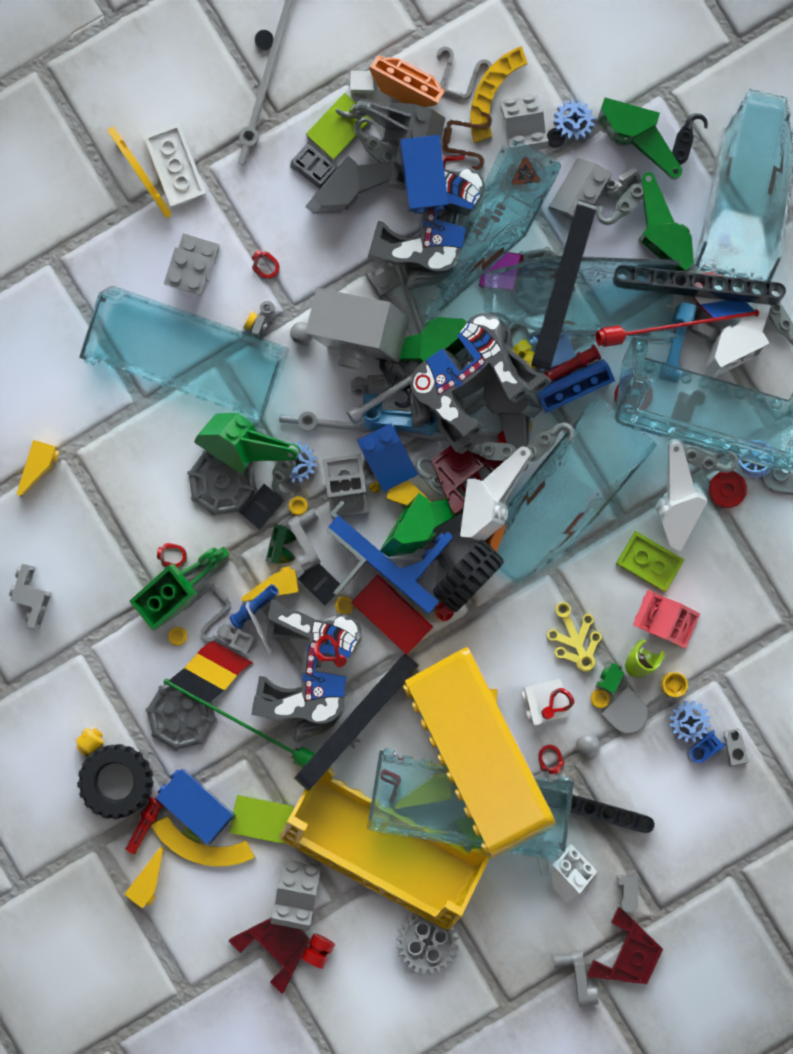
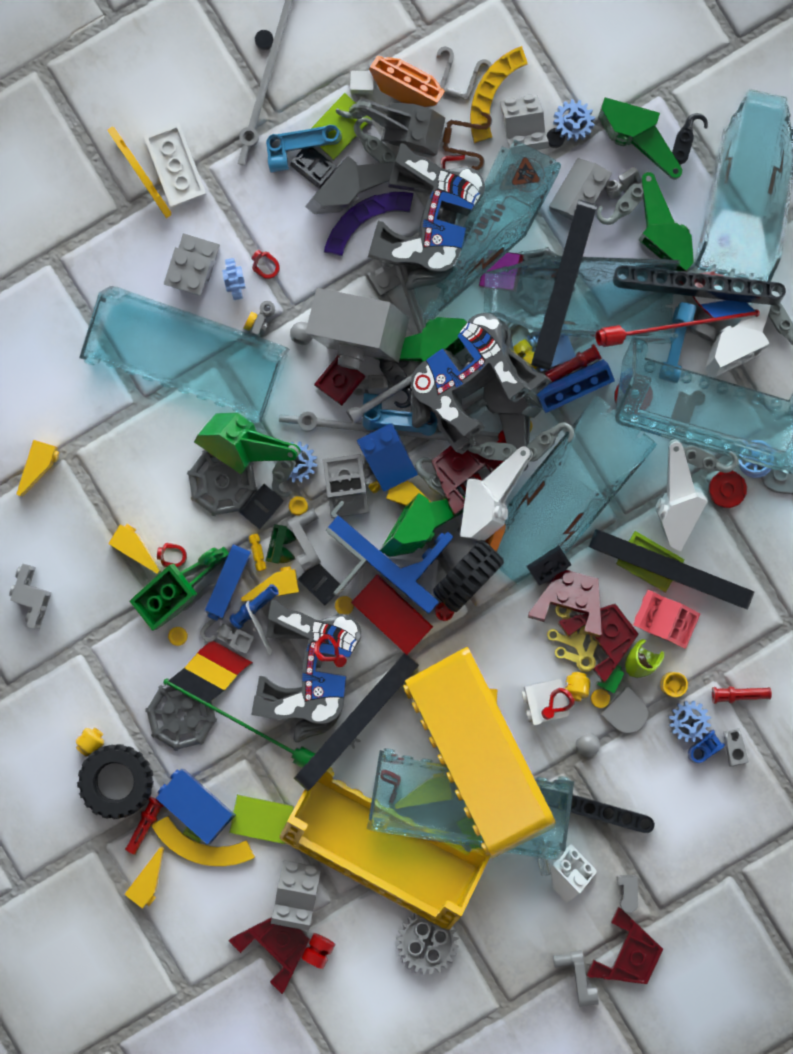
(132, 545): none -> yellow slope
(227, 582): none -> blue slope
(233, 279): none -> light blue gear
(257, 552): none -> yellow axle
(296, 141): none -> dark azure piece
(339, 381): none -> dark red tile
(361, 213): none -> dark purple tile
(424, 174): blue brick -> none
(549, 565): none -> black bracket
(552, 770): red piece -> none
(575, 593): none -> wing
(578, 685): none -> yellow head
(615, 638): none -> dark red wing
(671, 569): none -> black beam
(731, 694): none -> red pin

